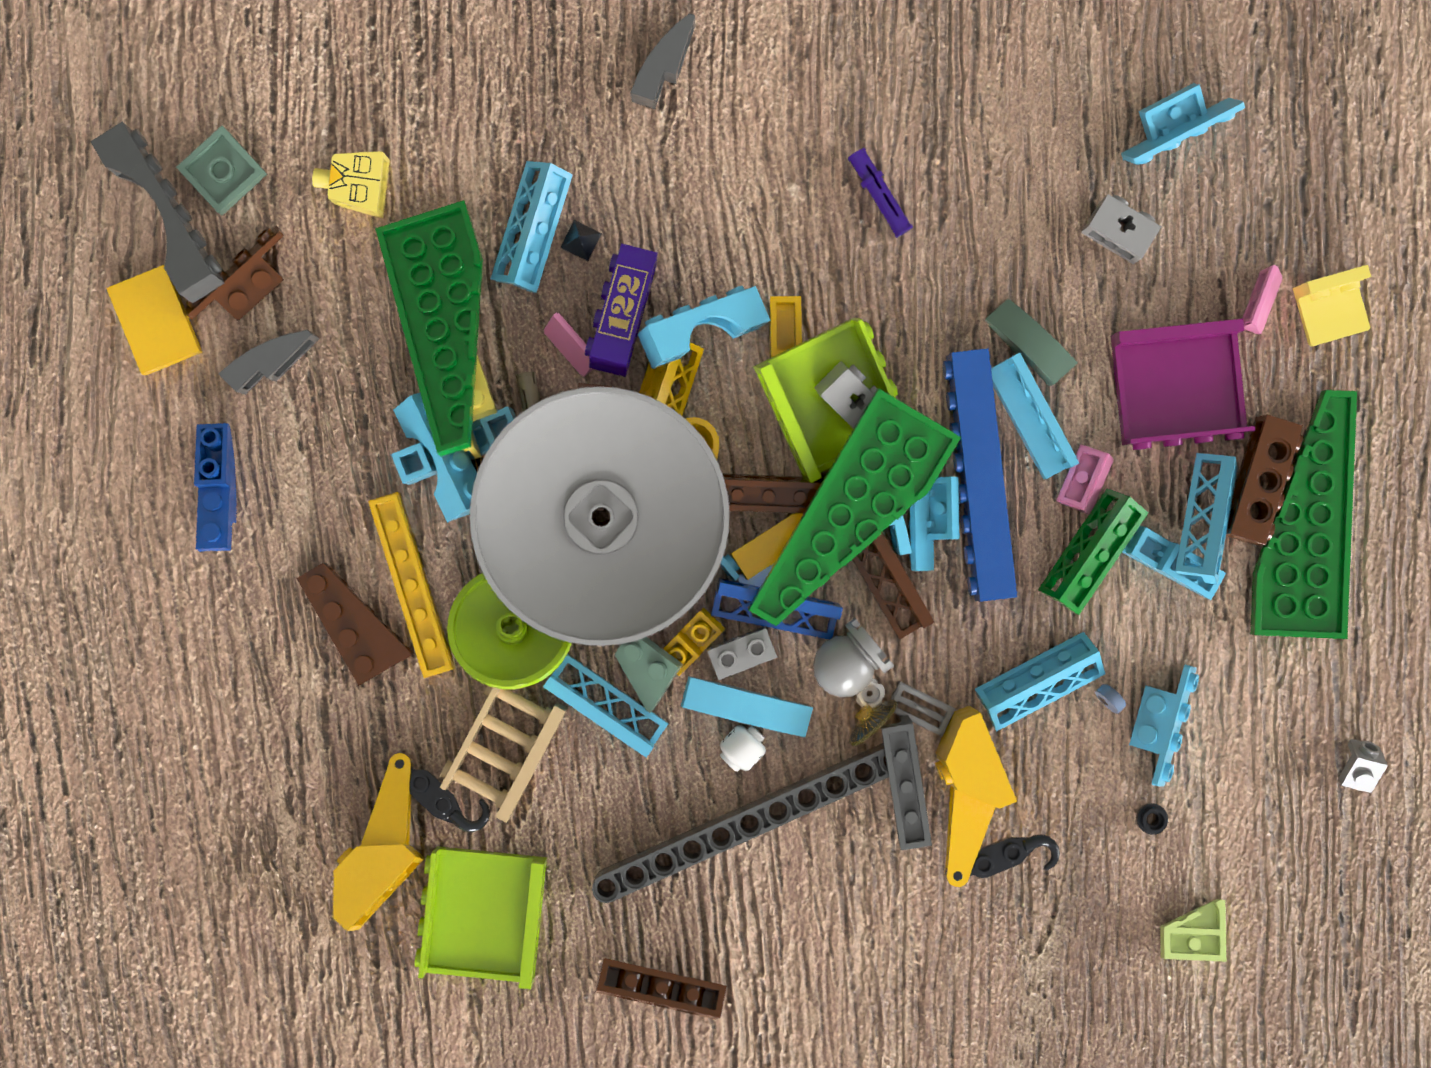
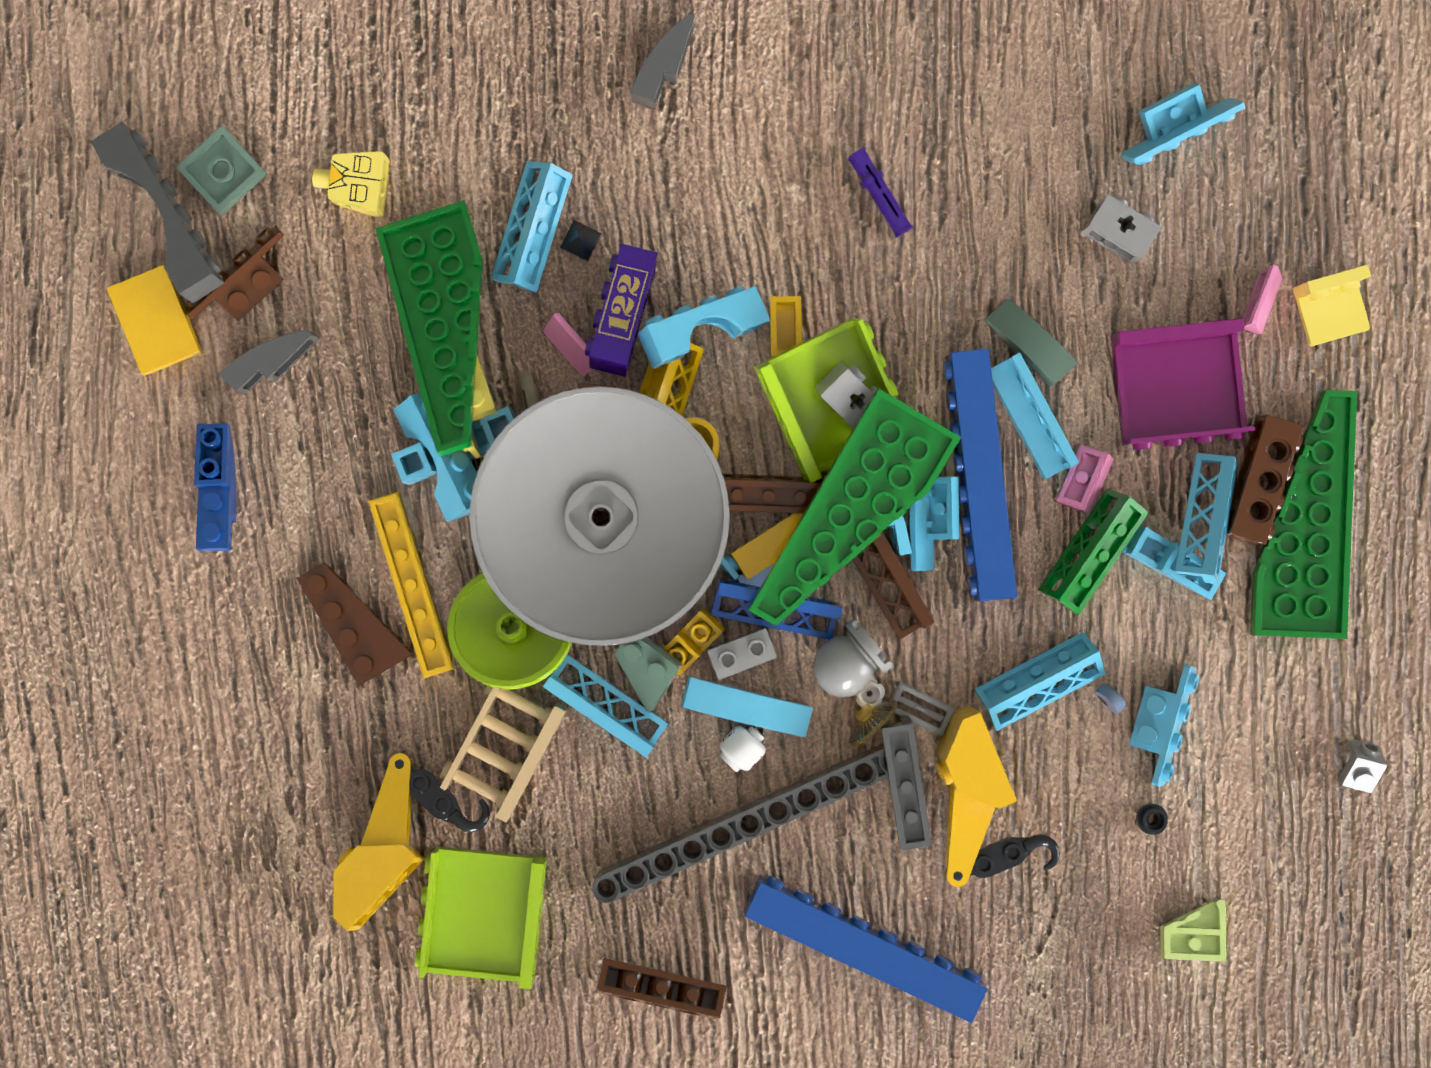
(866, 948): none -> blue brick

